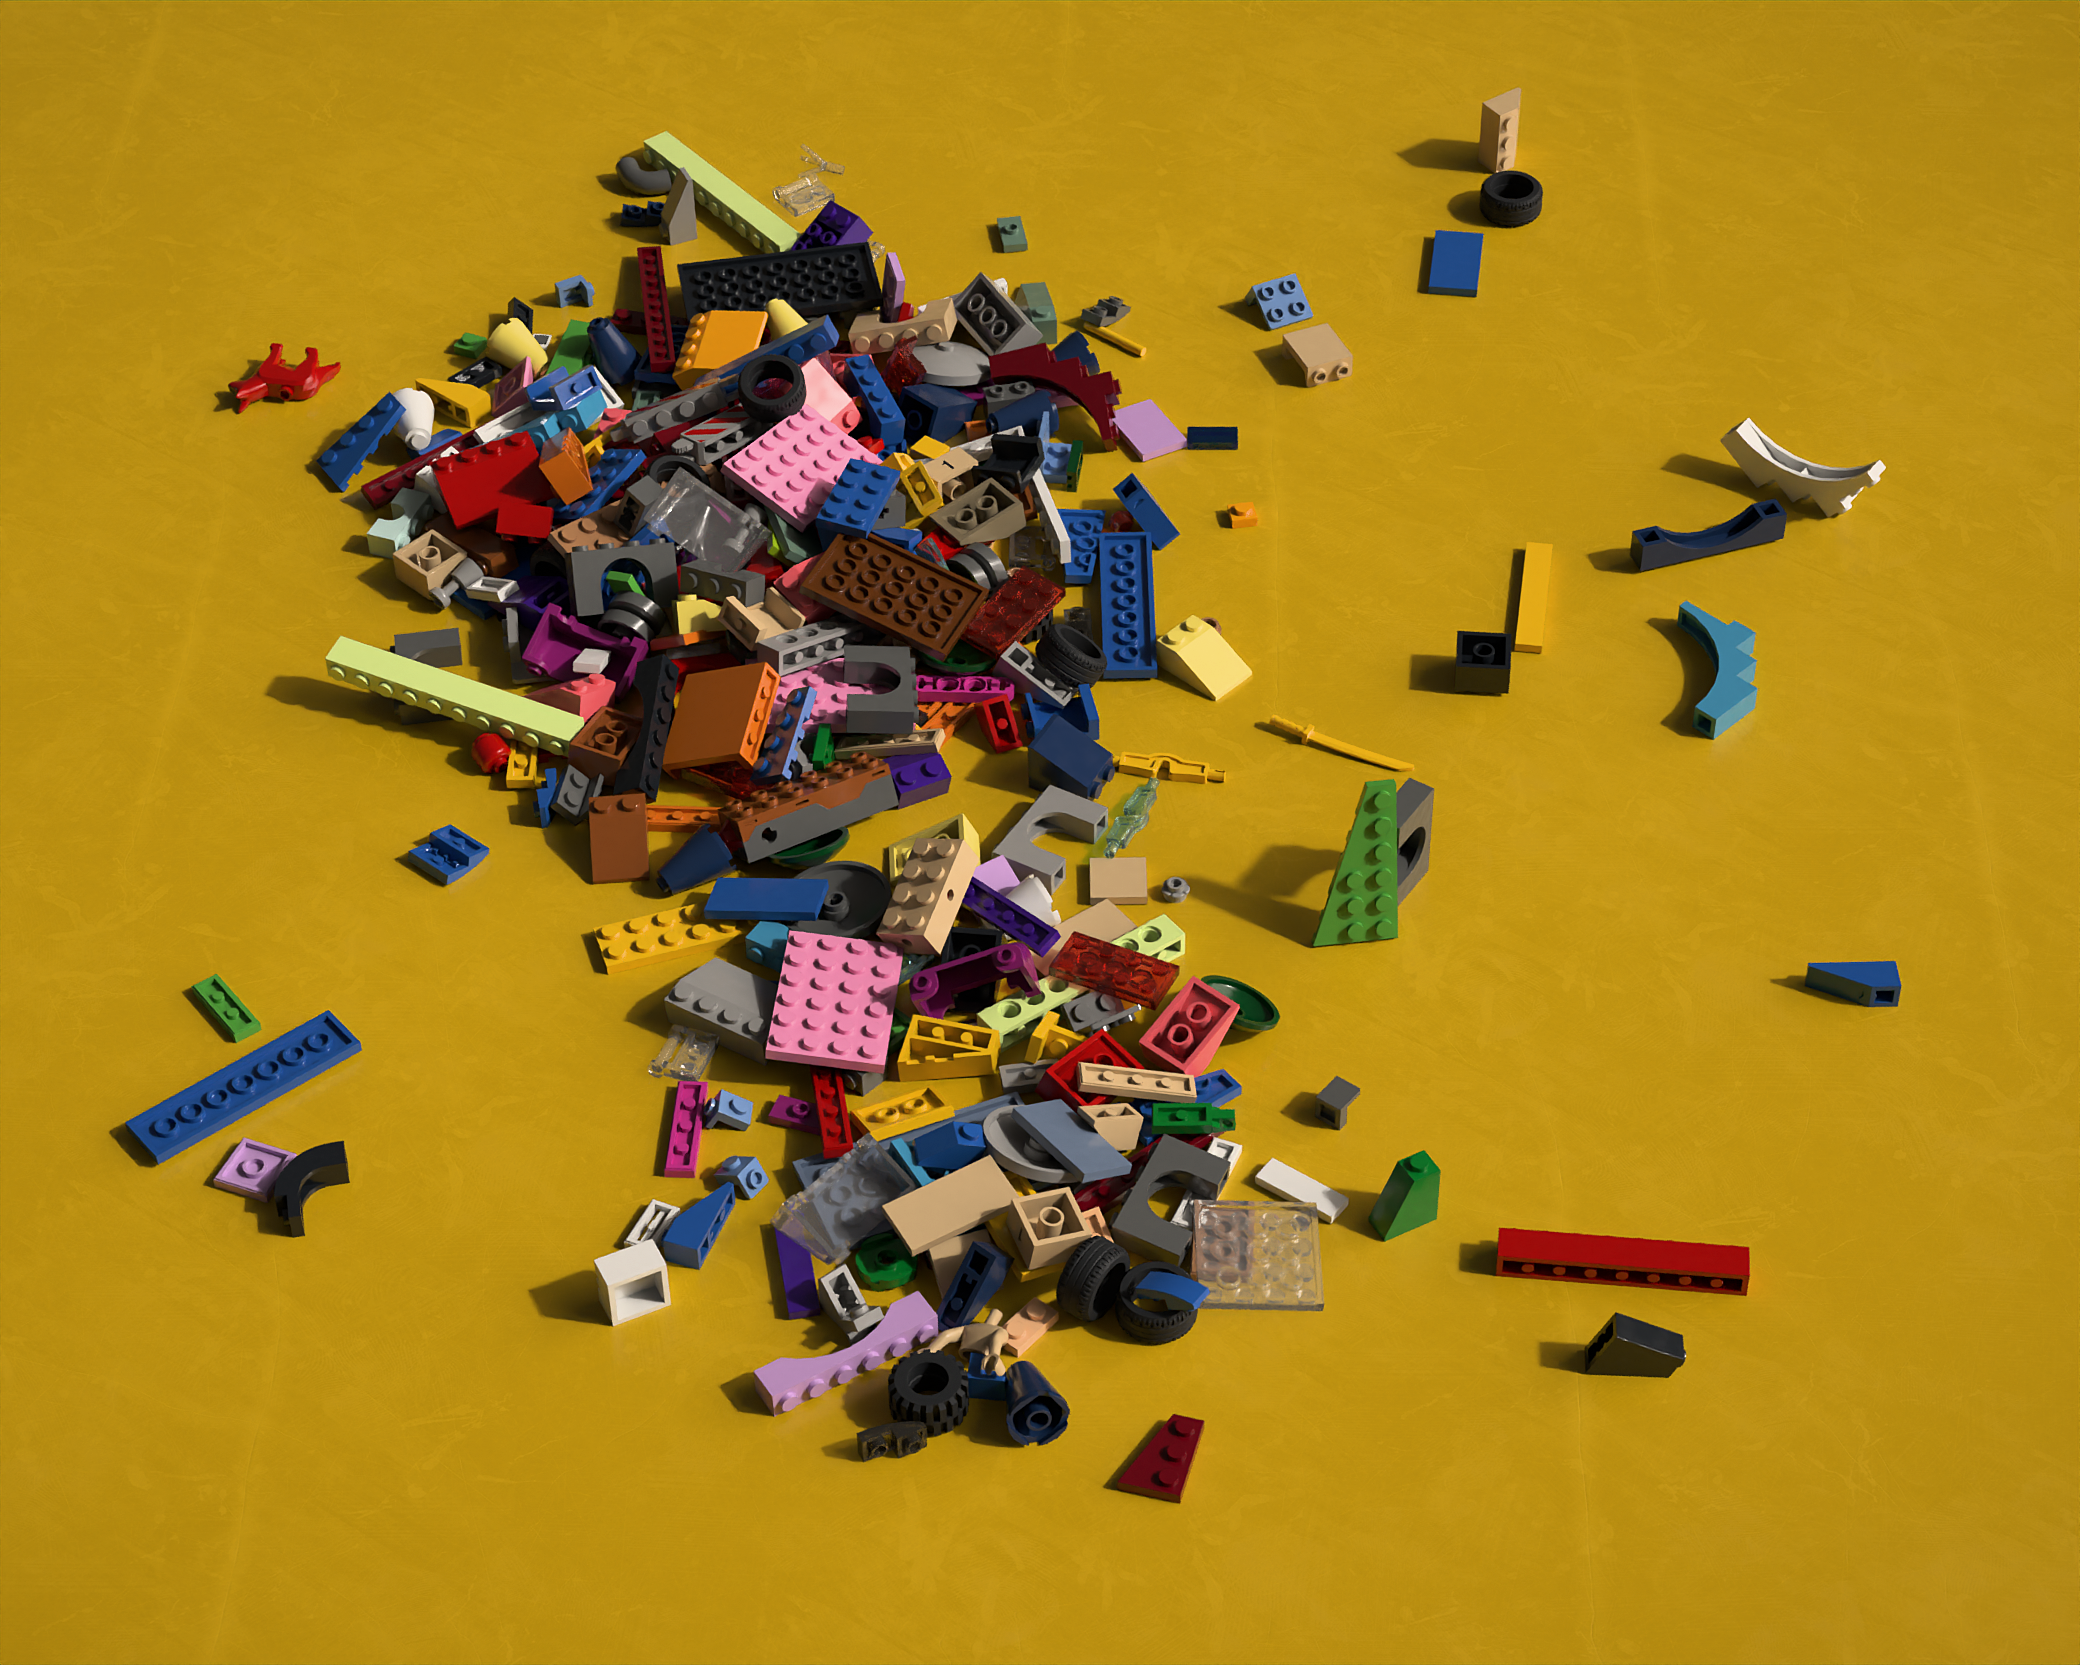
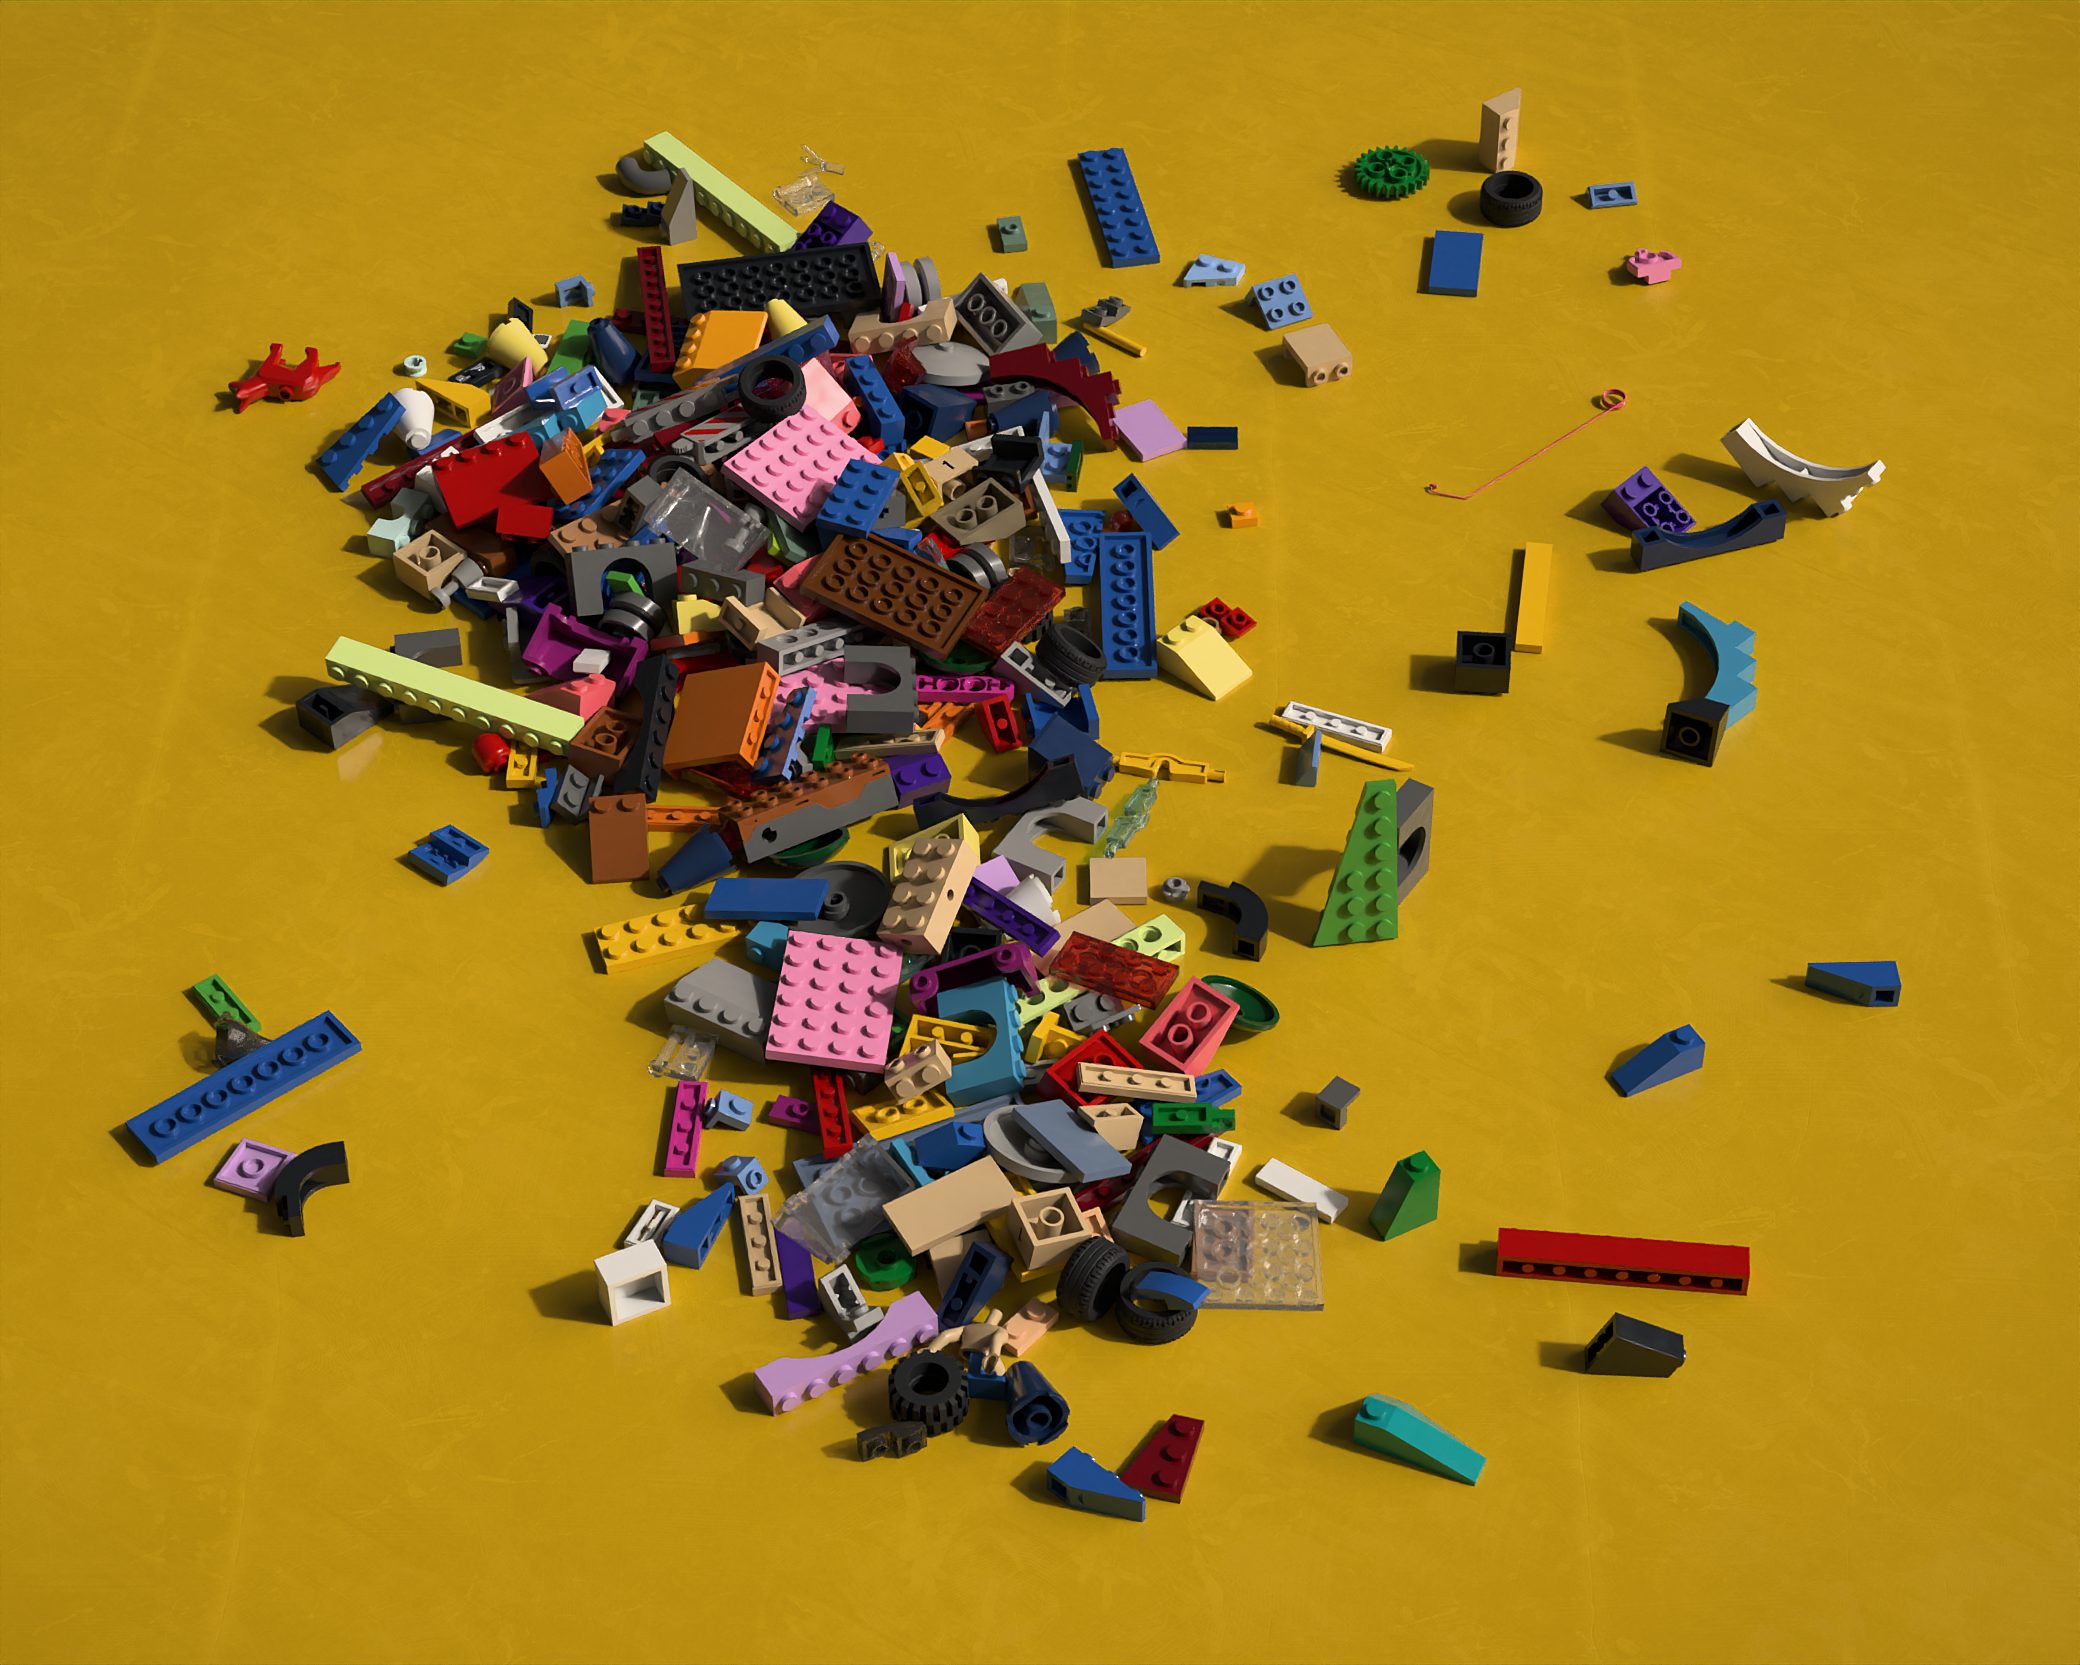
(234, 1041): none -> clear smoke hat
(341, 713): none -> black slope
(415, 366): none -> light aqua bush
(760, 1244): none -> tan tile
(917, 1071): none -> tan brick
(920, 282): none -> light grey wheel
(999, 1069): none -> dark azure arch
(1054, 782): none -> black arch
(1090, 1487): none -> blue slope
(1118, 208): none -> blue plate
(1214, 272): none -> light blue wing
(1232, 622): none -> red slope
(1244, 909): none -> black arch
(1309, 761): none -> slope
(1339, 727): none -> white tile
(1391, 171): none -> green gear
(1412, 1437): none -> teal wedge
(1608, 405): none -> coral piece
(1611, 195): none -> medium blue slope
(1646, 503): none -> dark purple slope
(1653, 266): none -> bright pink plate
(1661, 1061): none -> blue slope
(1694, 729): none -> black slope

